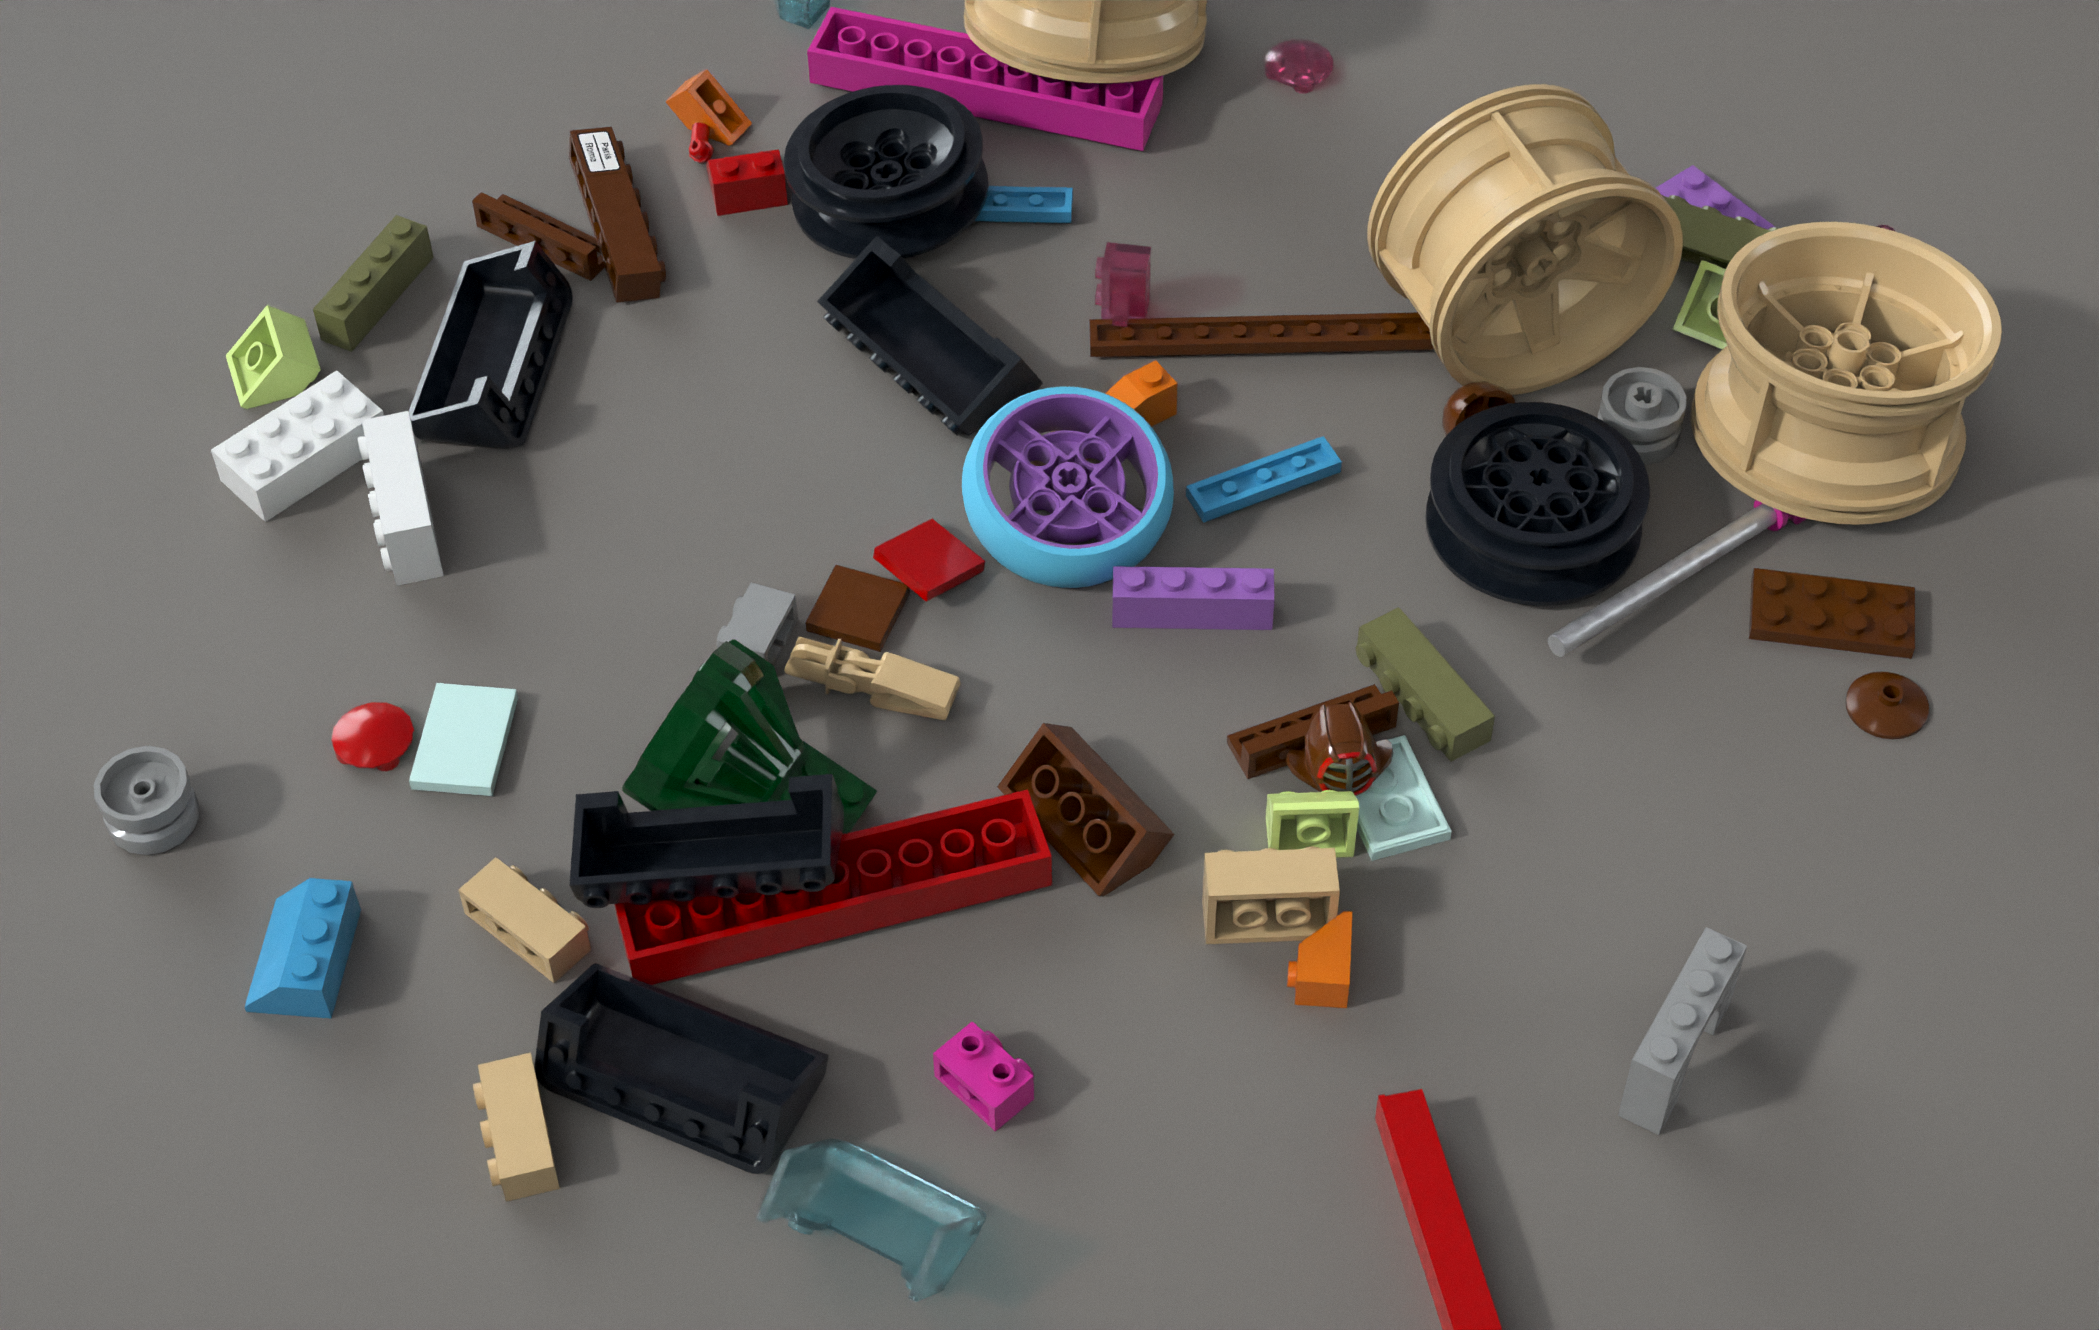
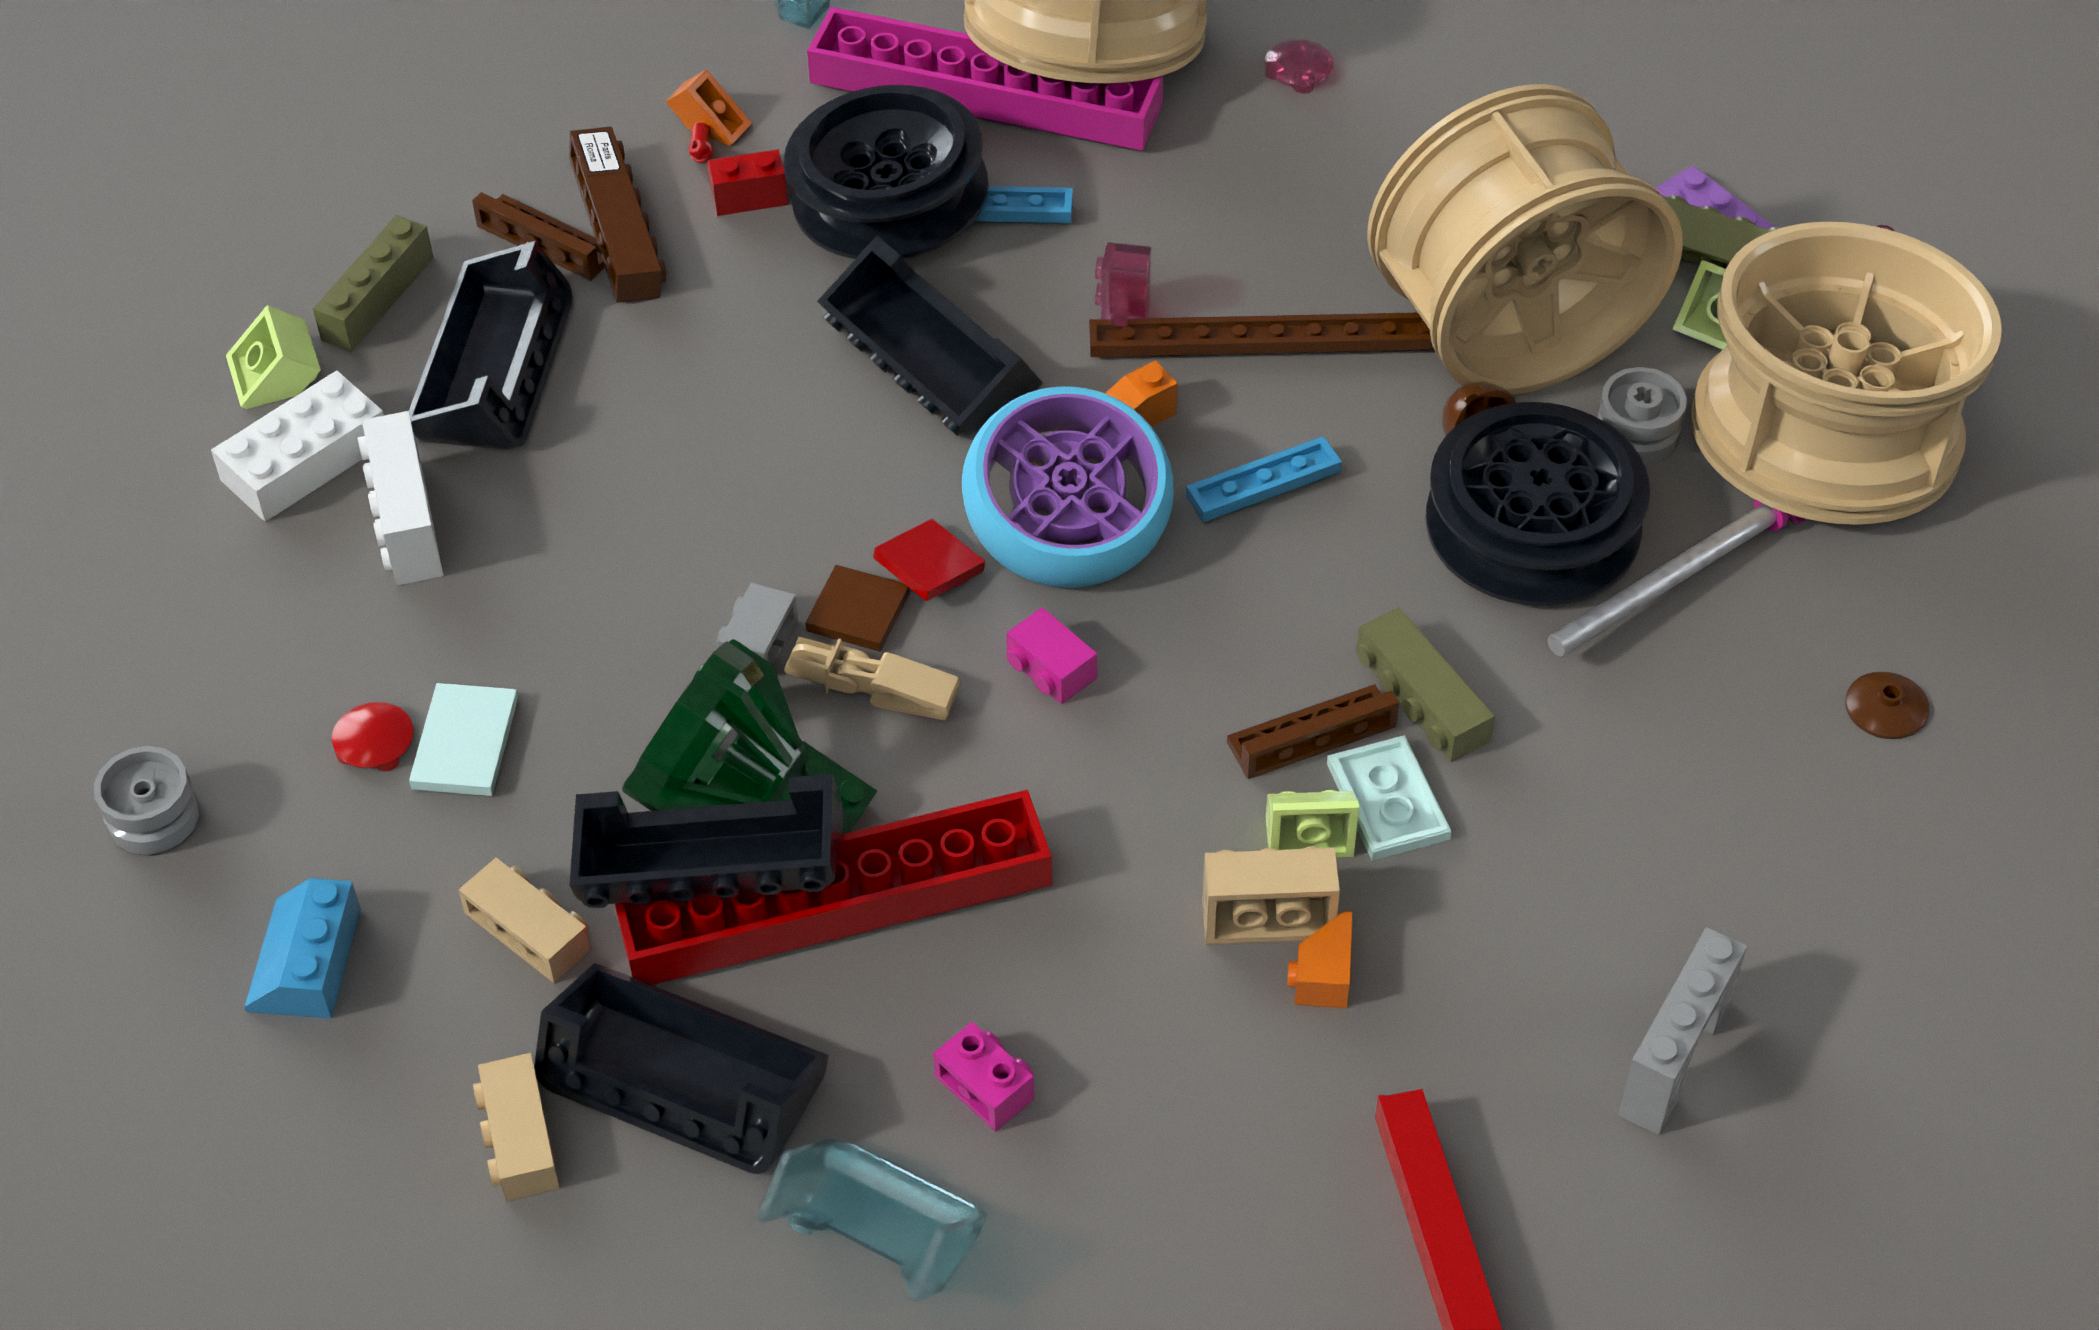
(1051, 655): none -> dark pink brick
(1086, 809): reddish brown slope -> none
(1193, 598): medium lavender brick -> none
(1340, 741): reddish brown piece -> none
(1832, 613): reddish brown plate -> none

